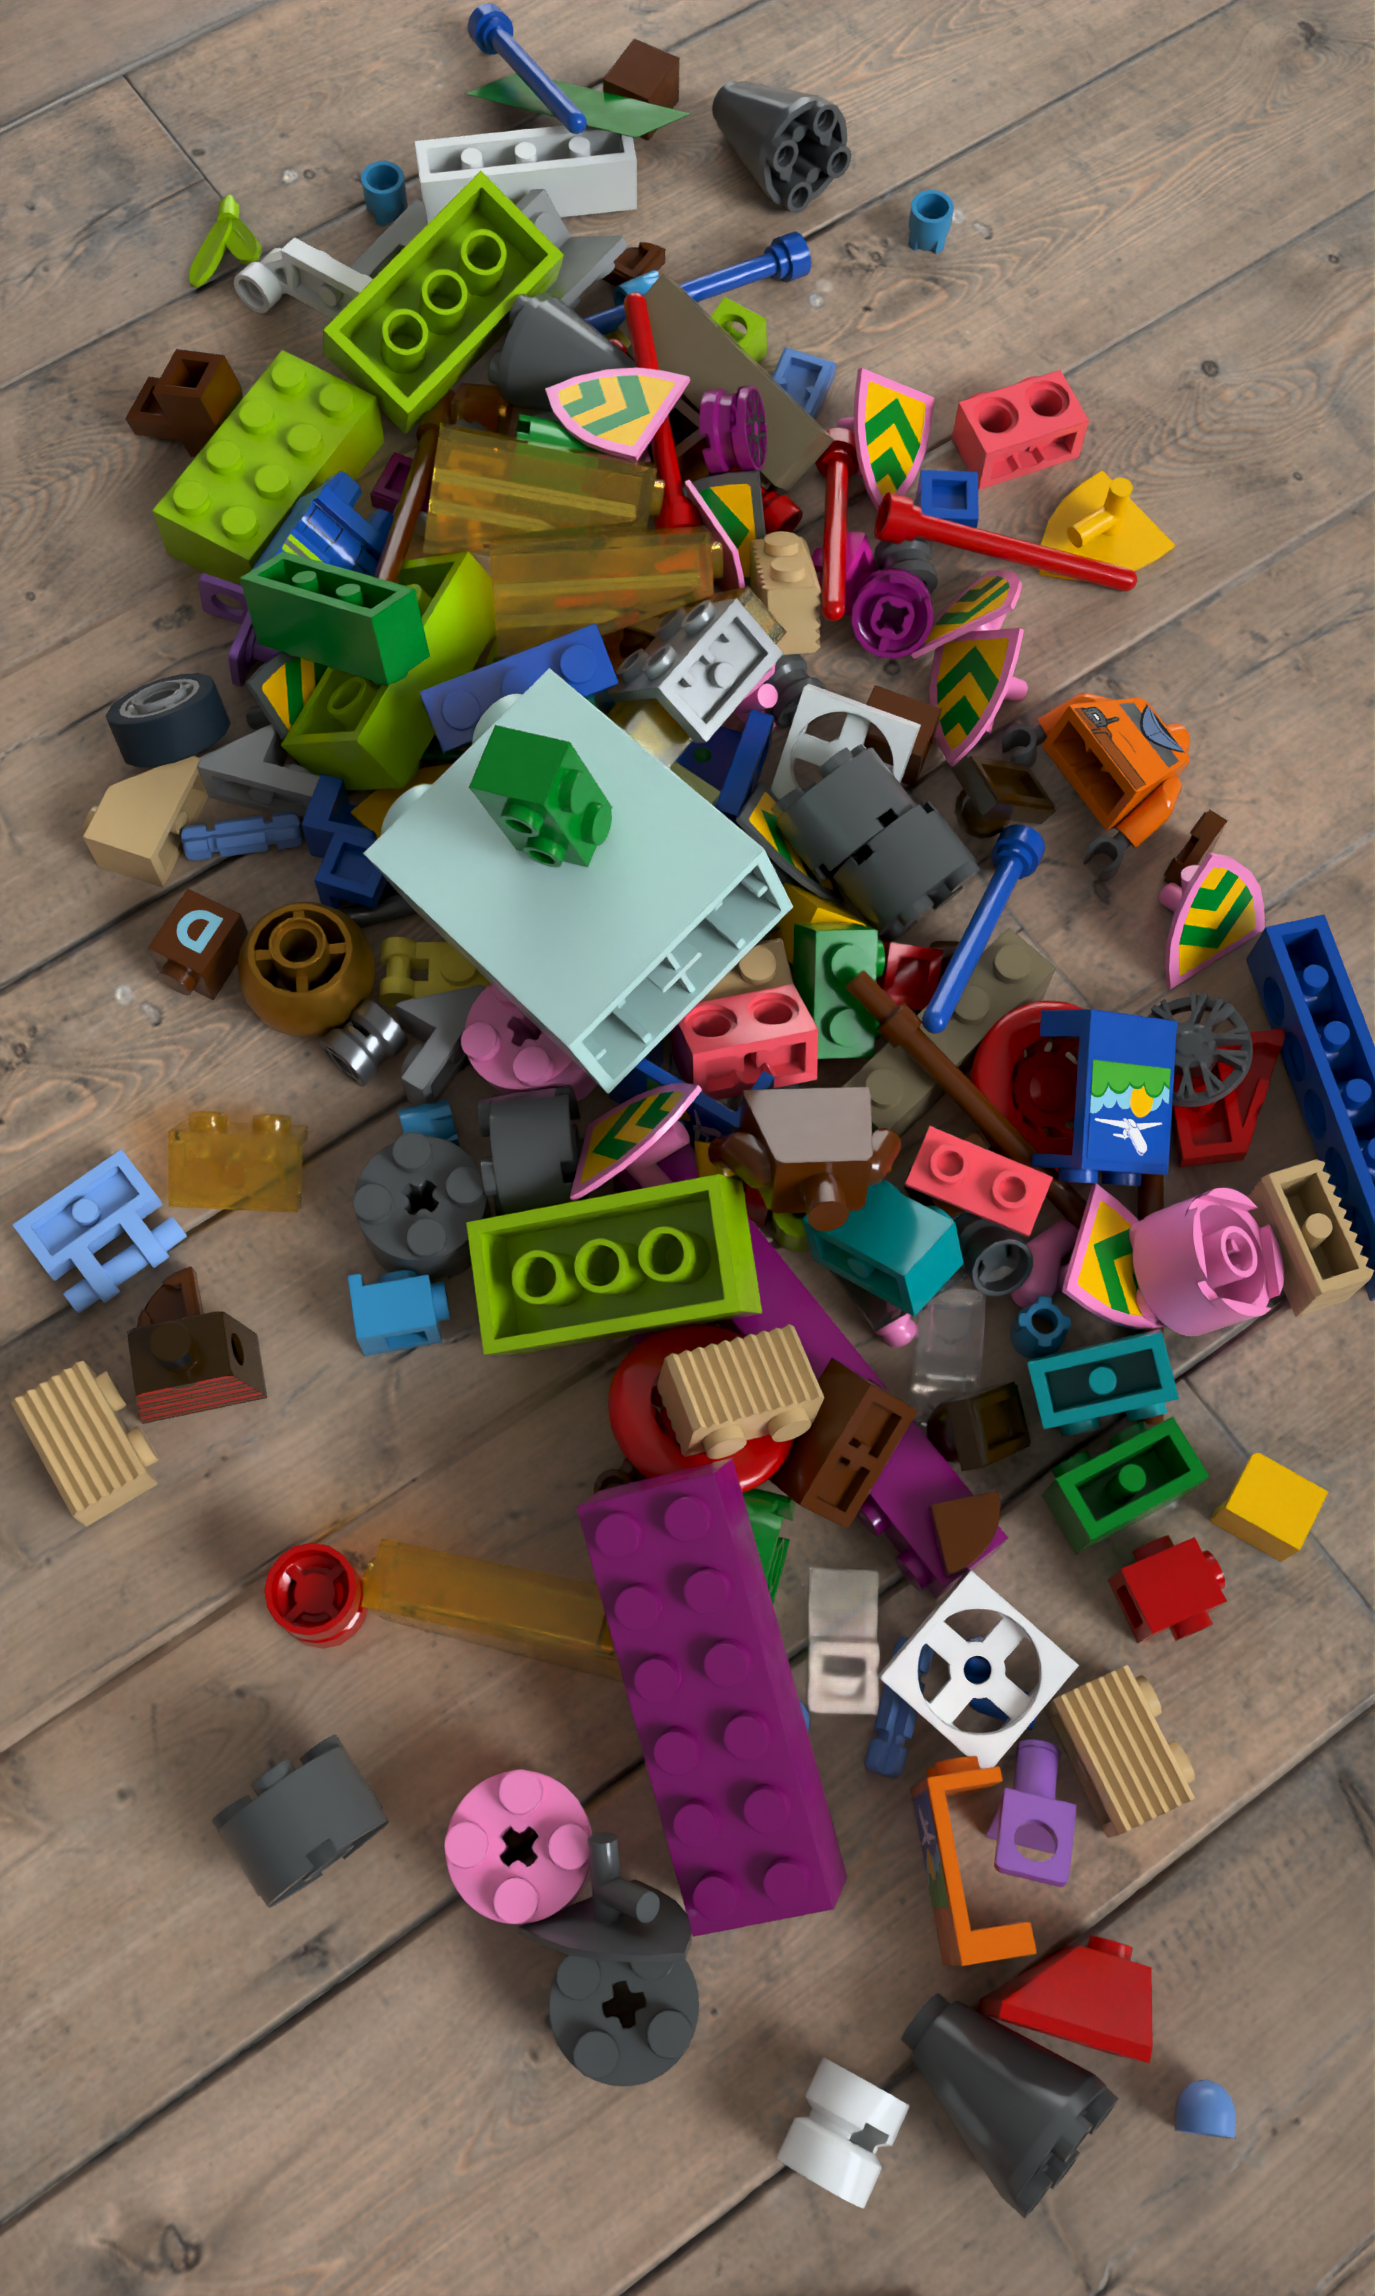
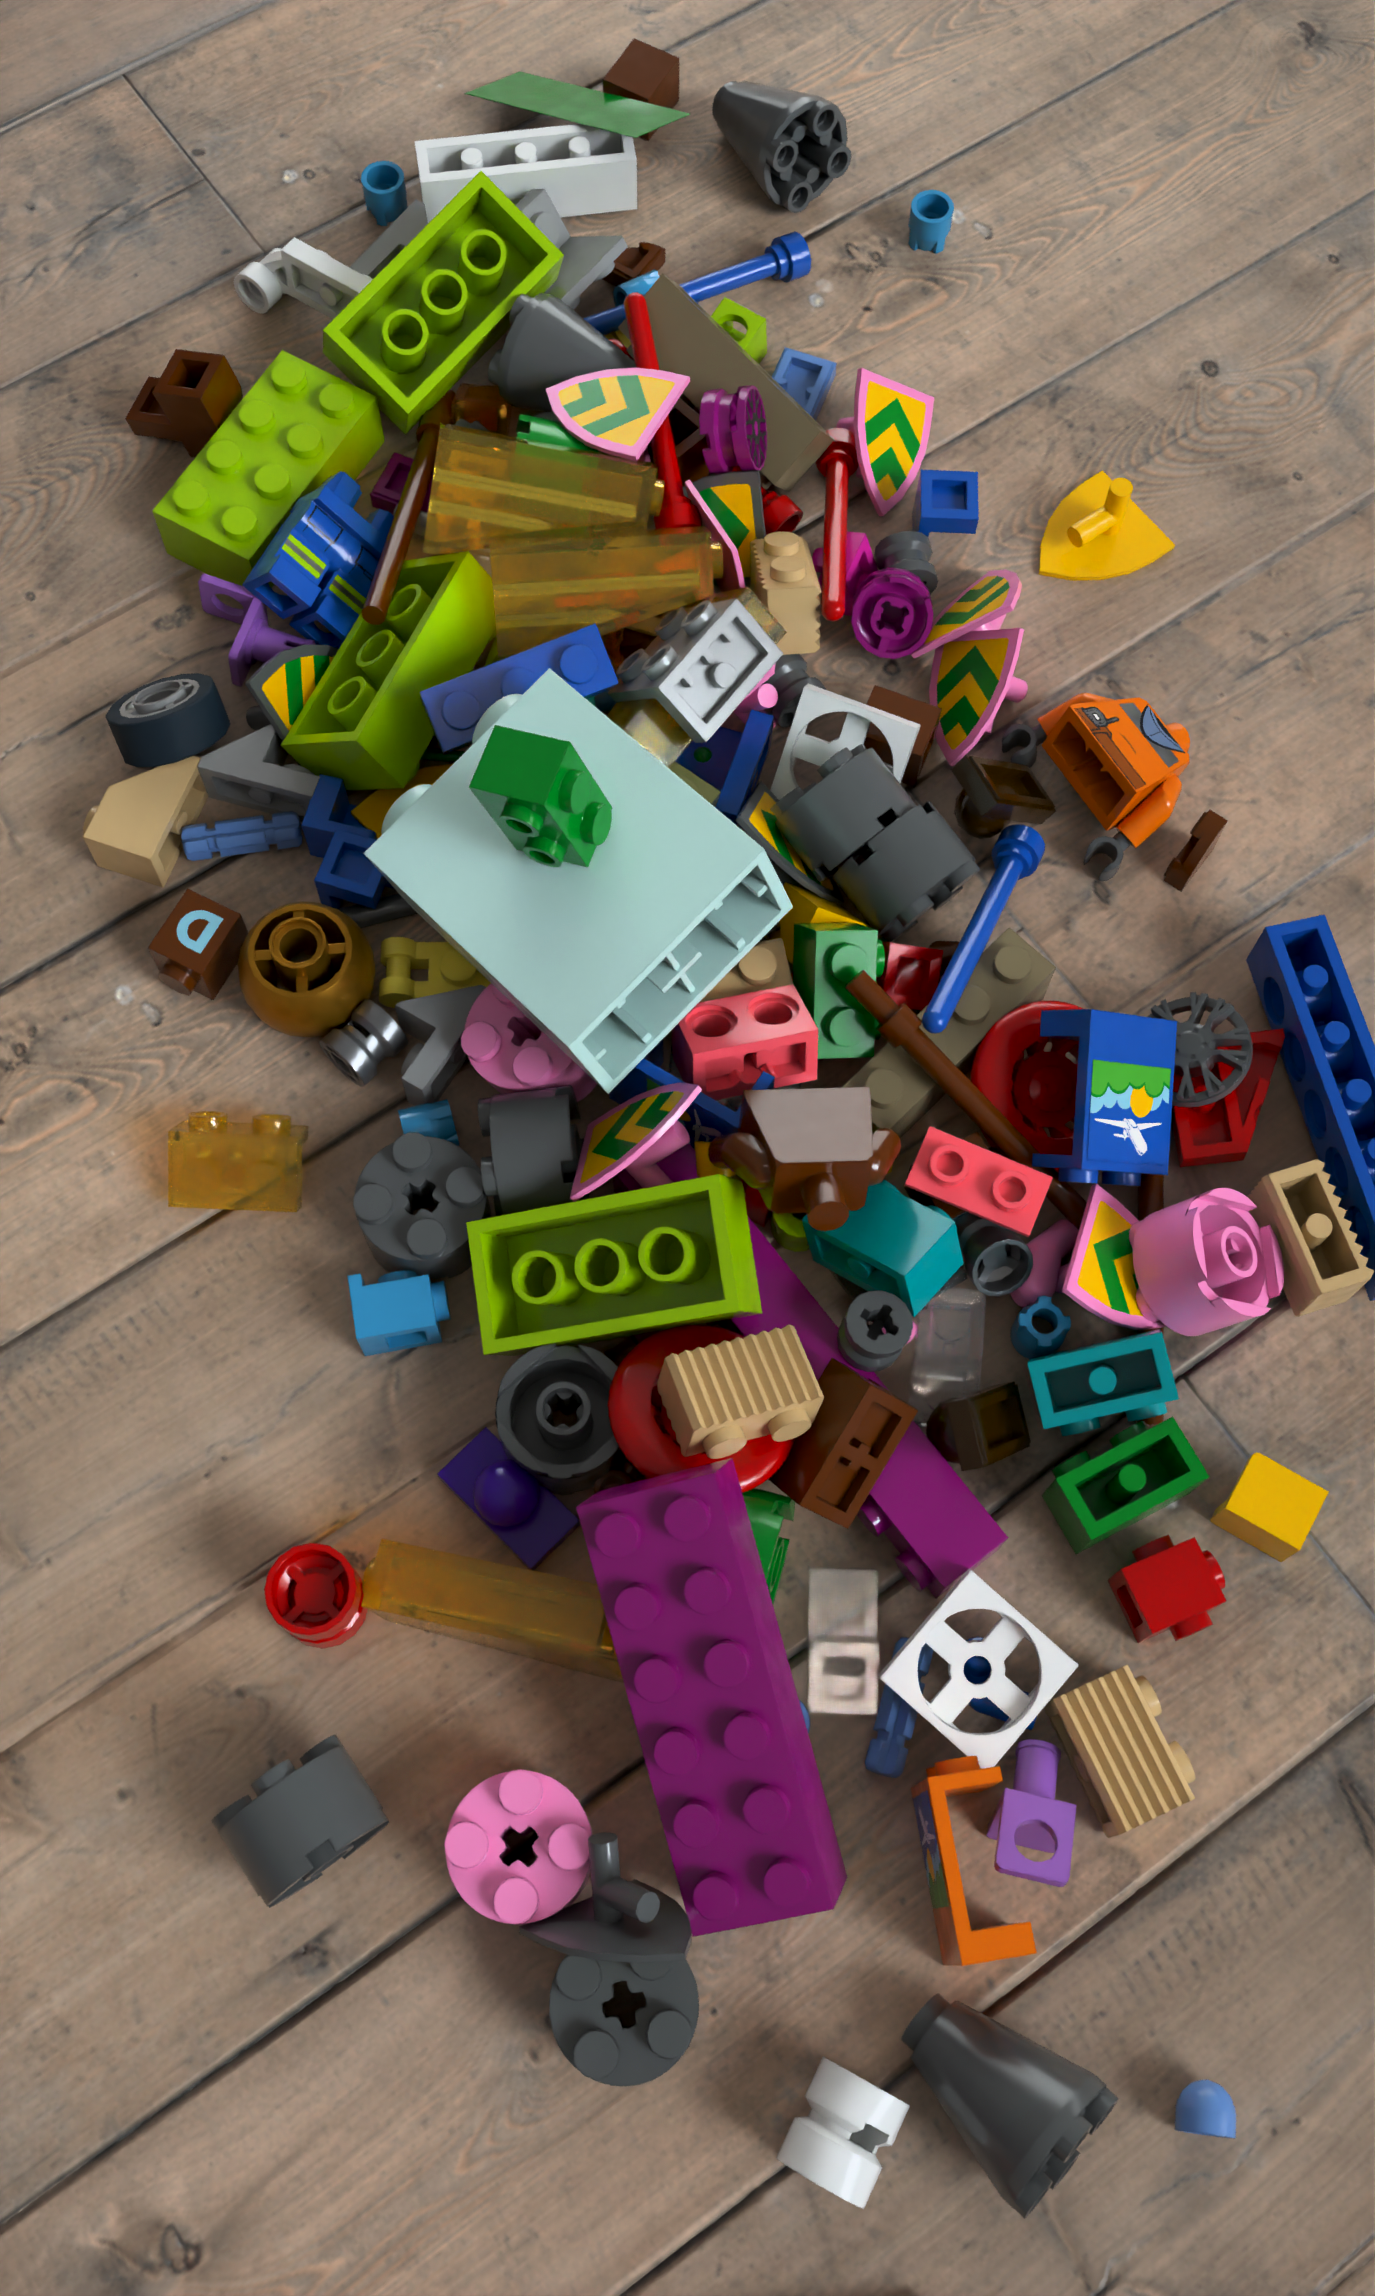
(86, 1442): tan brick -> none
(88, 1217): light blue plate -> none
(174, 1300): reddish brown tile -> none
(192, 1366): dark brown torso -> none
(226, 232): lime piece -> none
(336, 617): green brick -> none
(494, 35): blue piece -> none
(508, 1500): none -> dark purple tile
(566, 1381): none -> dark grey brick
(867, 1345): none -> dark grey wheel
(901, 520): red piece -> none
(964, 1529): reddish brown tile -> none
(1019, 429): coral brick -> none
(1083, 1998): red slope -> none
(1212, 915): shield -> none

